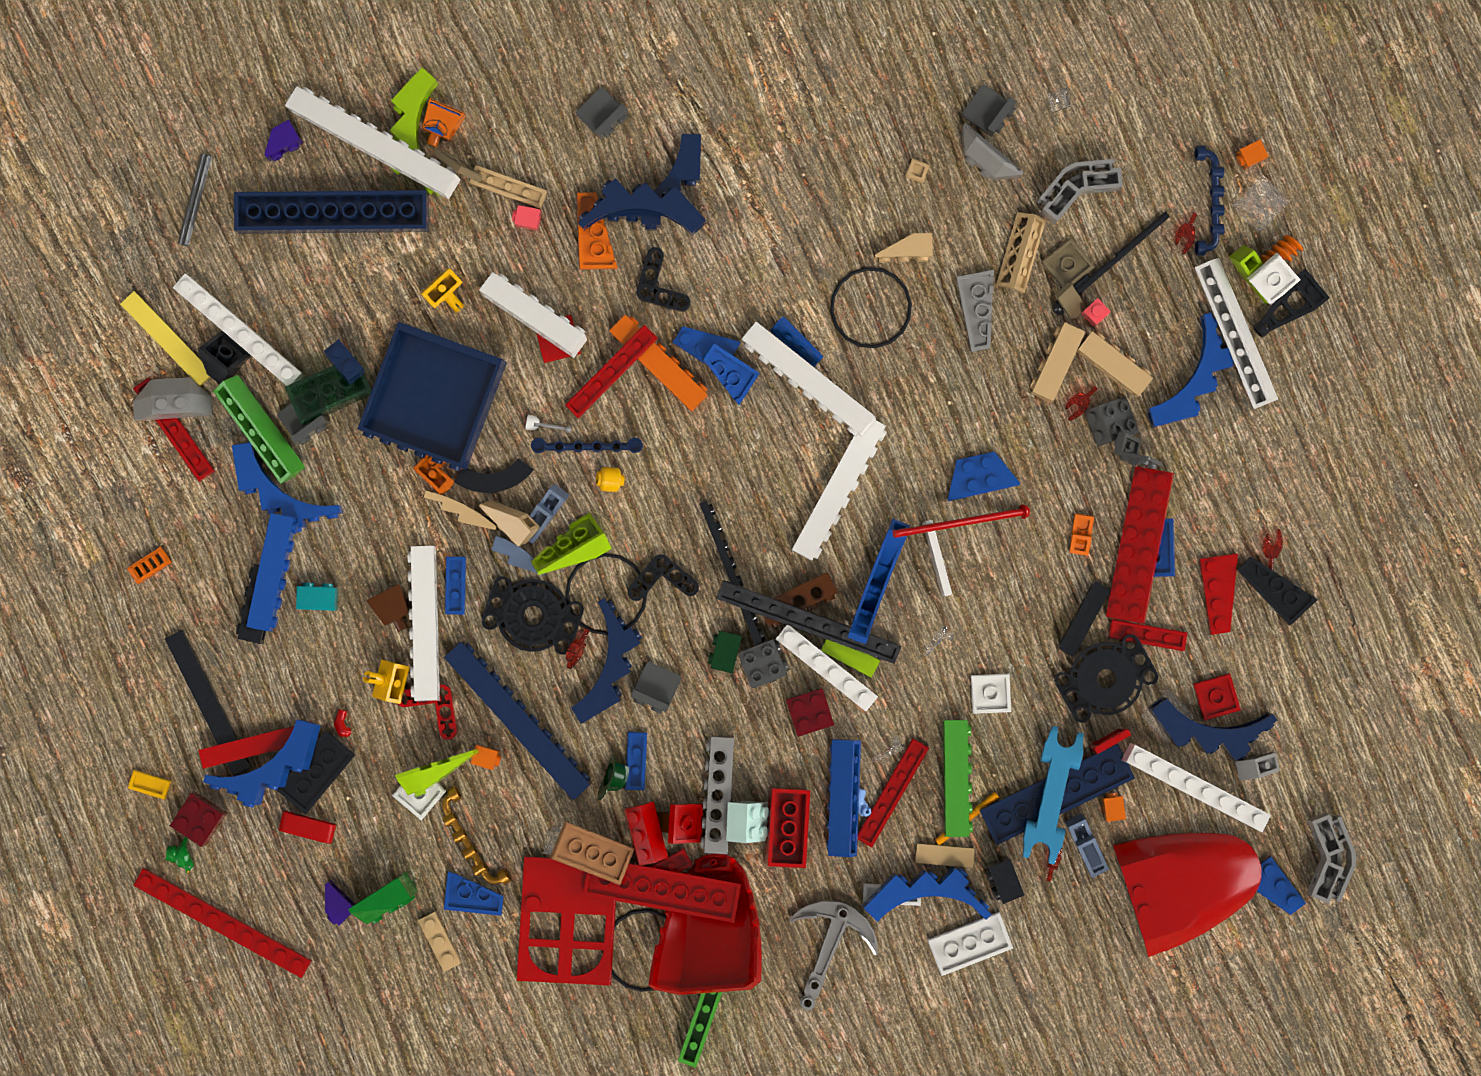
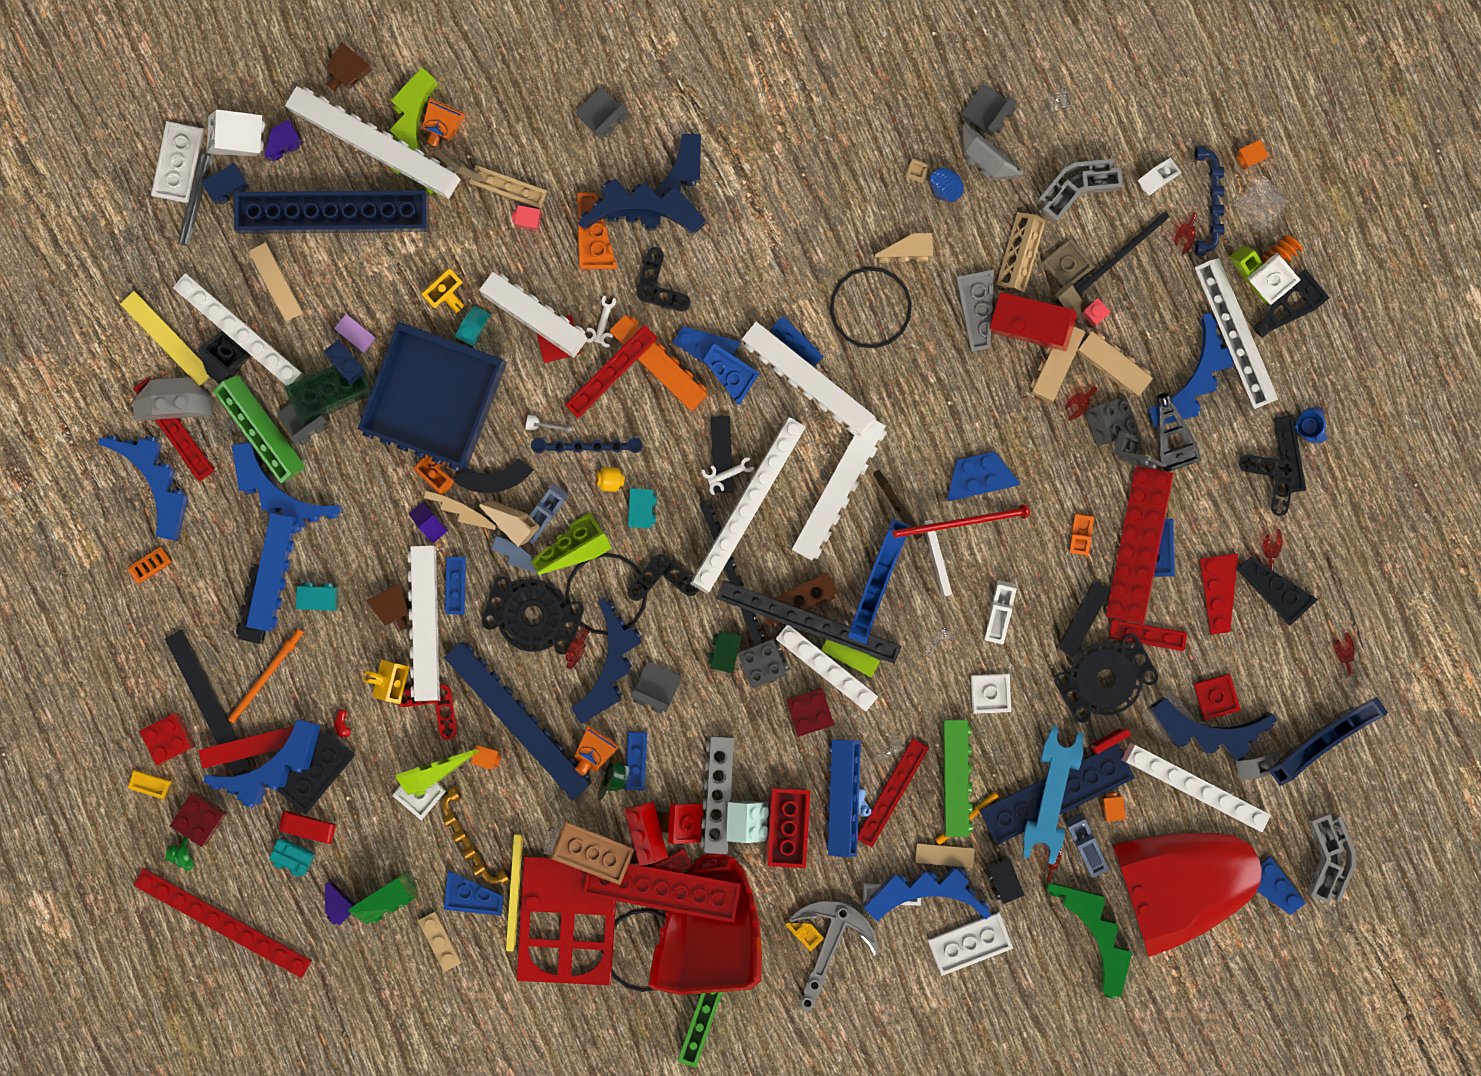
(145, 456): none -> blue arch
(167, 739): none -> red brick
(177, 162): none -> white tile
(225, 183): none -> dark blue brick
(234, 133): none -> white slope
(275, 281): none -> tan slope
(288, 645): none -> orange bar
(292, 856): none -> teal brick
(346, 68): none -> reddish brown torso
(355, 333): none -> lavender tile
(427, 522): none -> dark purple slope
(472, 326): none -> teal slope
(514, 891): none -> light yellow tile
(593, 751): none -> orange torso
(599, 335): none -> white bar
(641, 508): none -> teal brick
(714, 480): none -> white bar
(722, 450): none -> black tile
(747, 505): none -> white brick
(806, 934): none -> yellow slope
(893, 499): none -> dark brown tile
(946, 185): none -> blue hair
(1000, 611): none -> white slope
(1033, 321): none -> red brick
(1089, 909): none -> green arch
(1159, 176): none -> white slope
(1181, 455): none -> black plate
(1280, 478): none -> black beam
(1289, 450): none -> black tile
(1312, 425): none -> blue hair
(1325, 738): none -> dark blue arch
(1346, 655): none -> clear red hand

